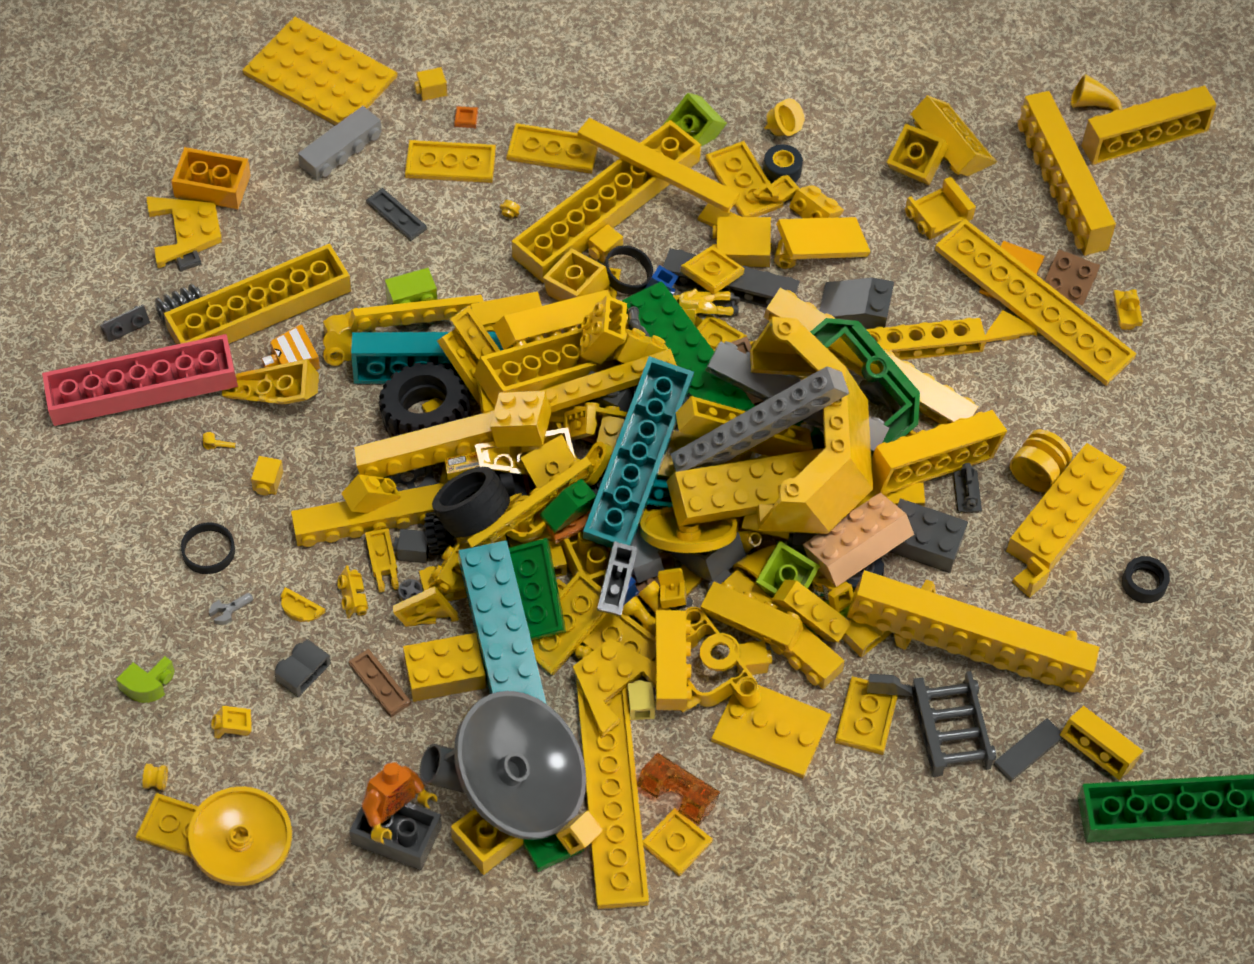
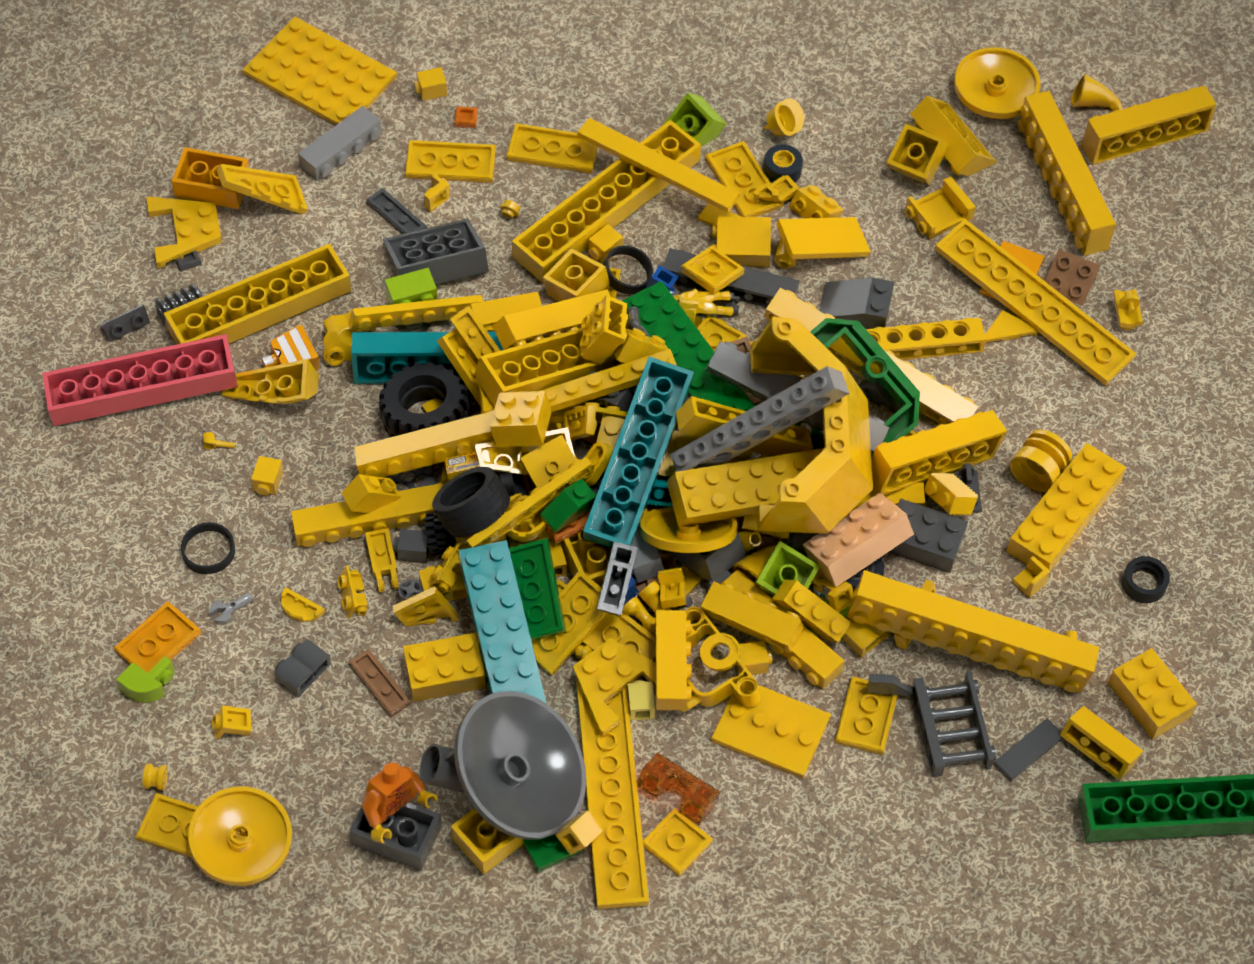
(158, 636): none -> light orange tile
(267, 186): none -> yellow wing
(437, 193): none -> yellow bracket
(446, 249): none -> dark grey slope
(951, 494): none -> yellow brick
(995, 82): none -> yellow dish
(1152, 693): none -> yellow brick

